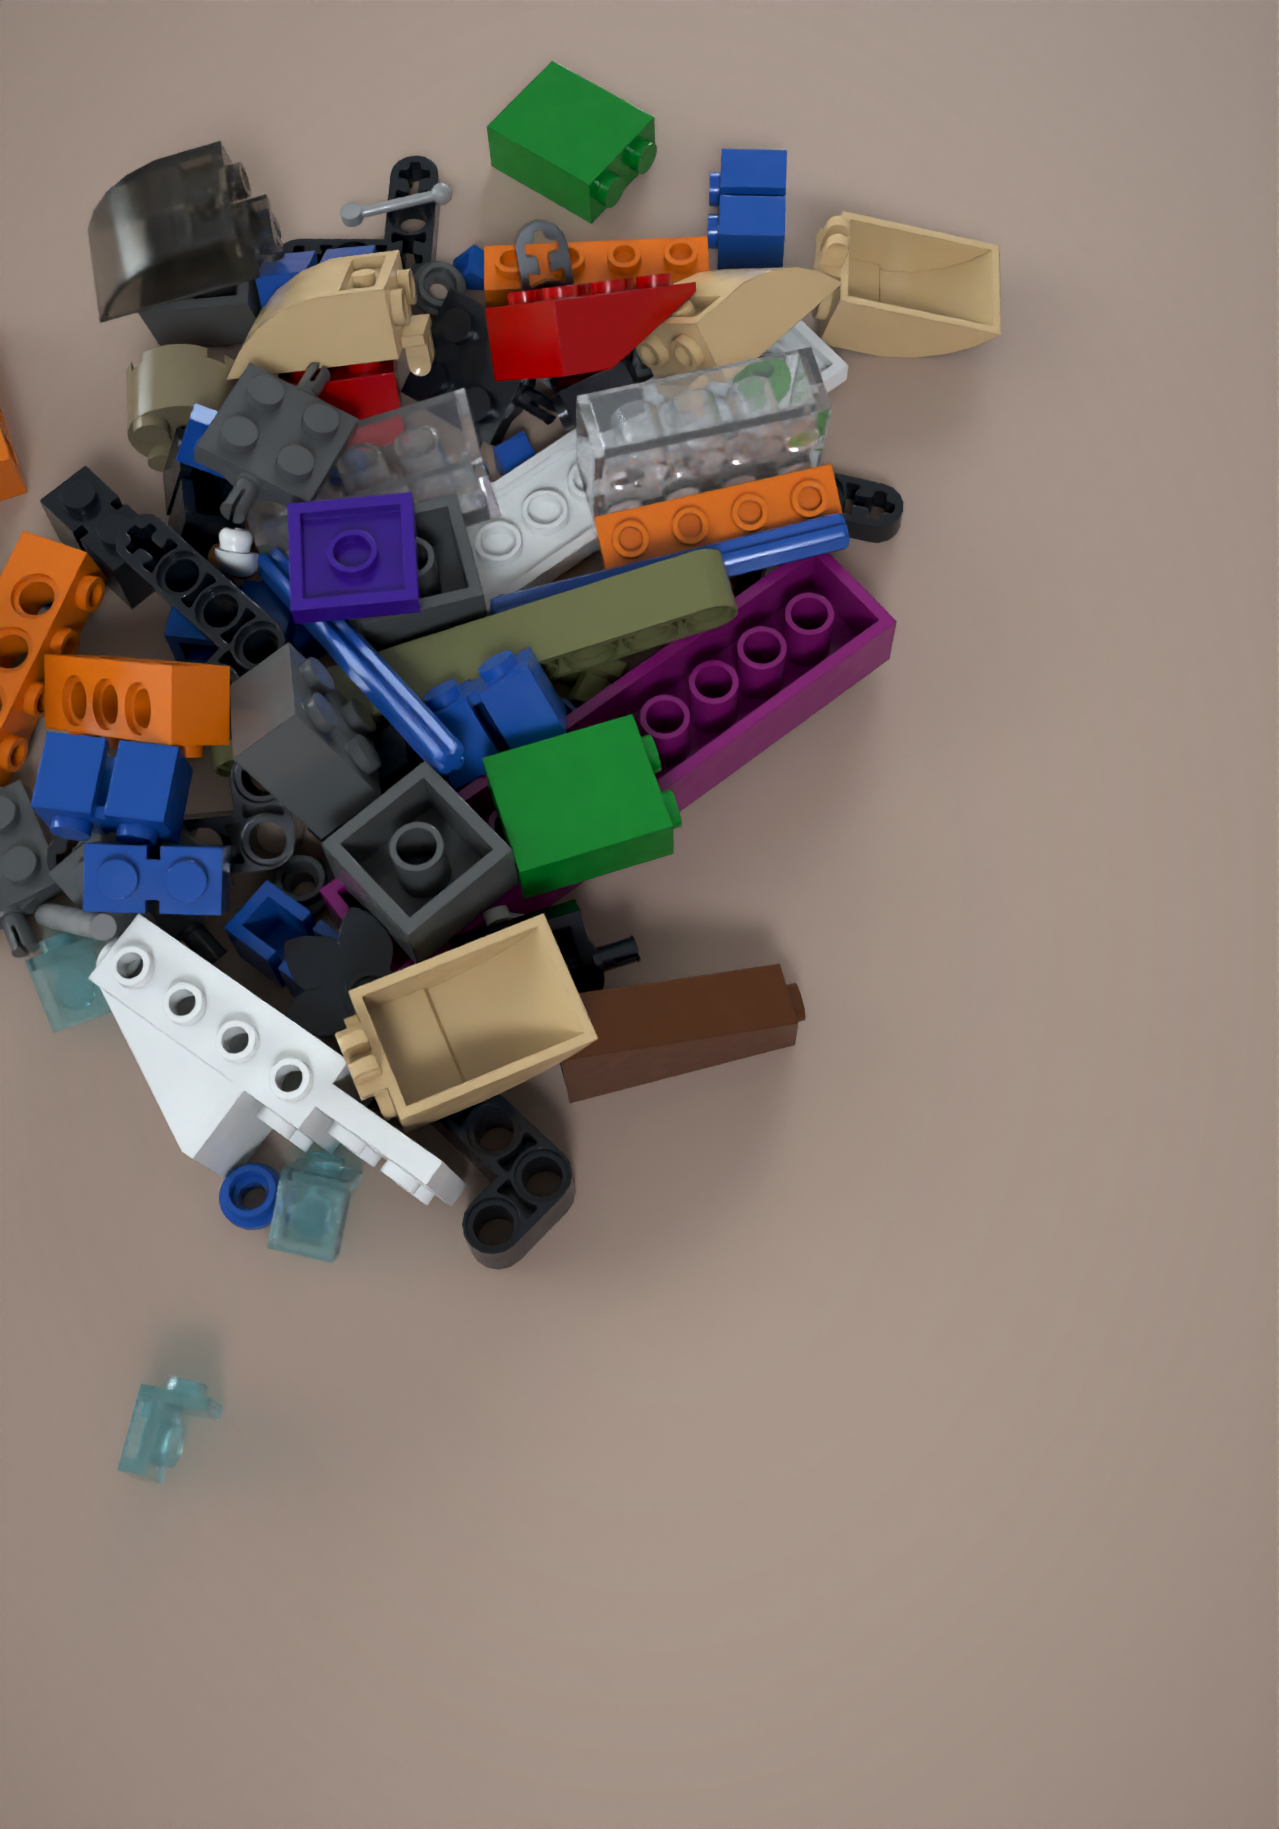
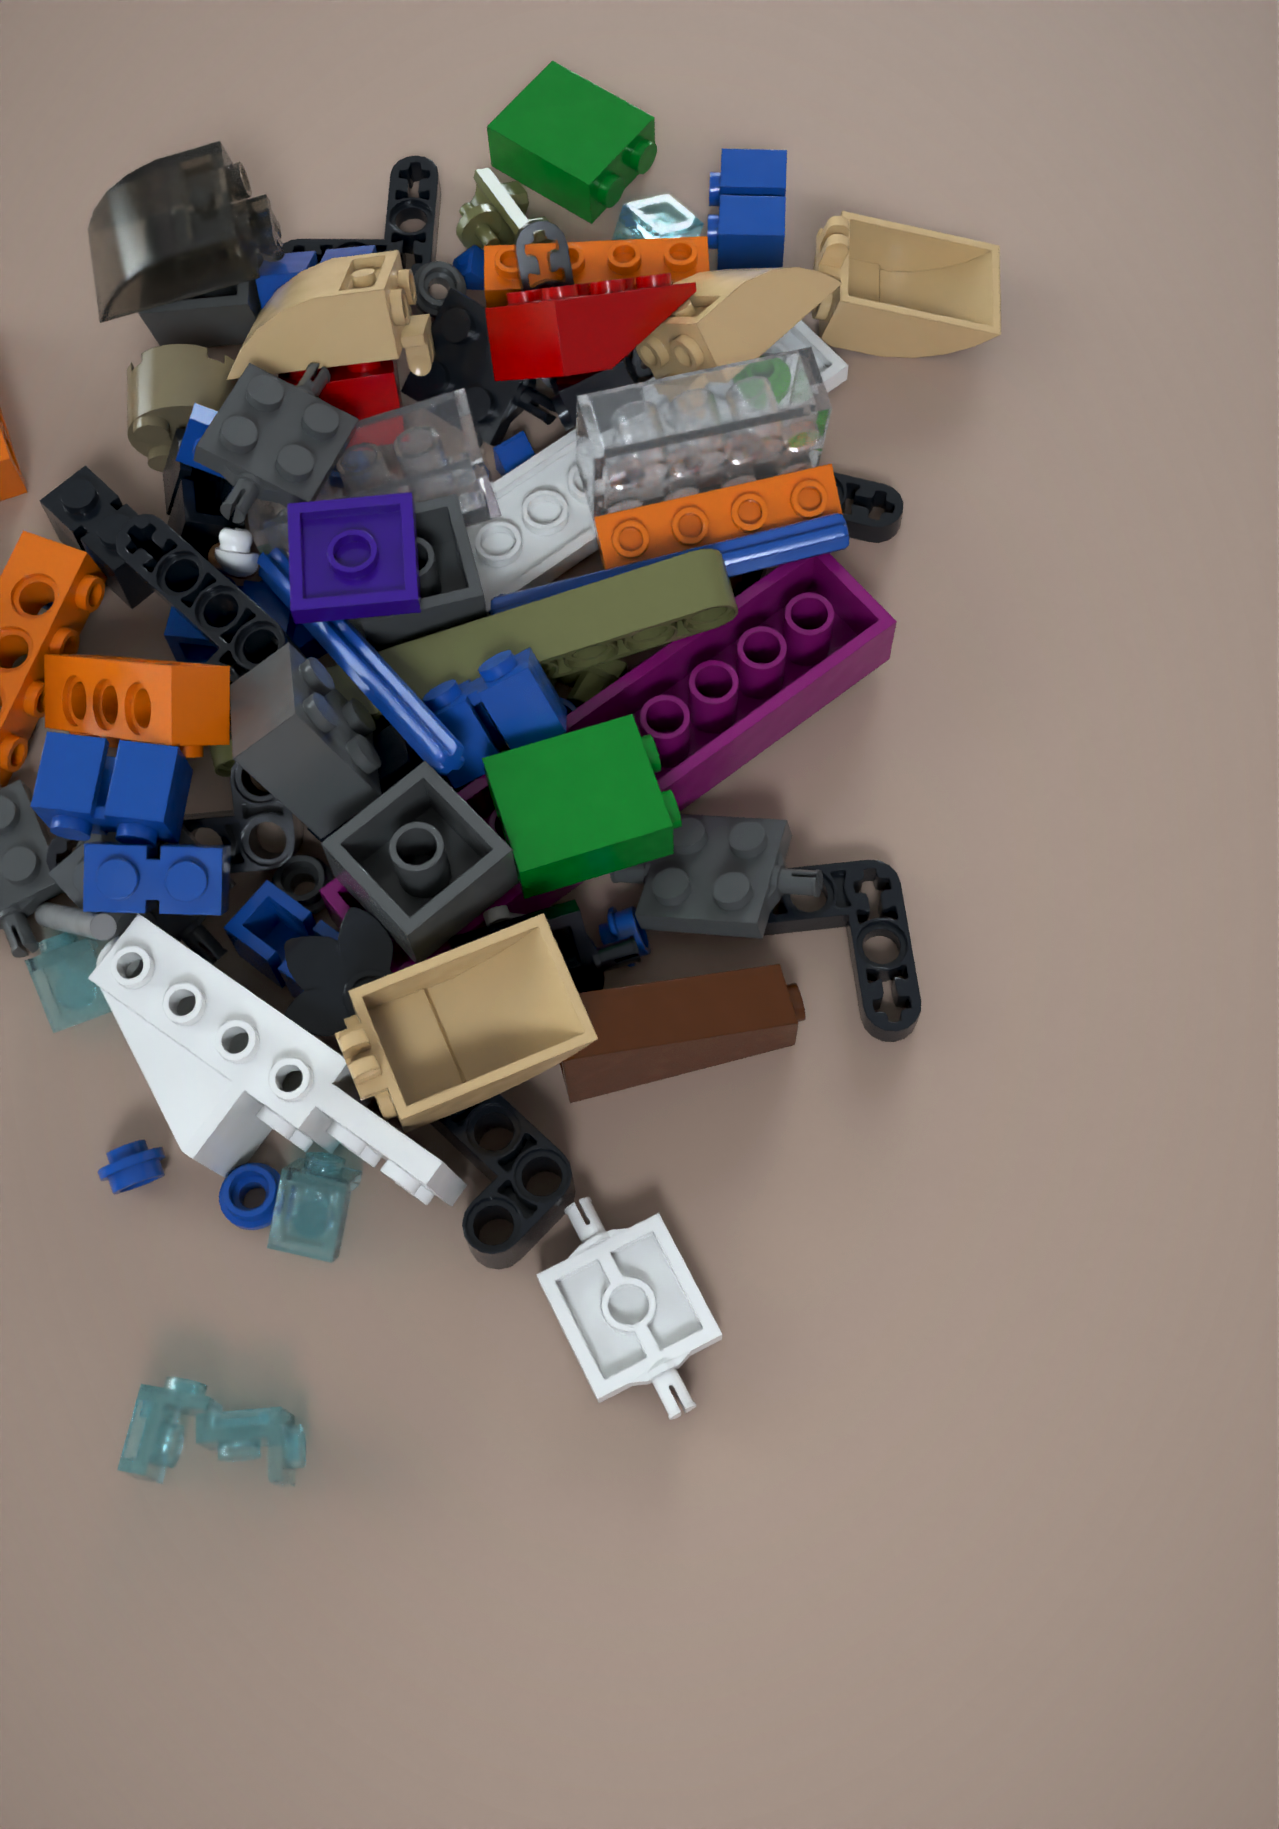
(132, 1166): none -> blue plate
(242, 1433): none -> clear light blue bracket
(353, 214): light grey hinge -> none
(495, 213): none -> olive hips
(622, 925): none -> blue plate
(629, 1307): none -> white plate
(656, 218): none -> clear light blue bracket
(719, 878): none -> dark grey plate
(845, 909): none -> black beam

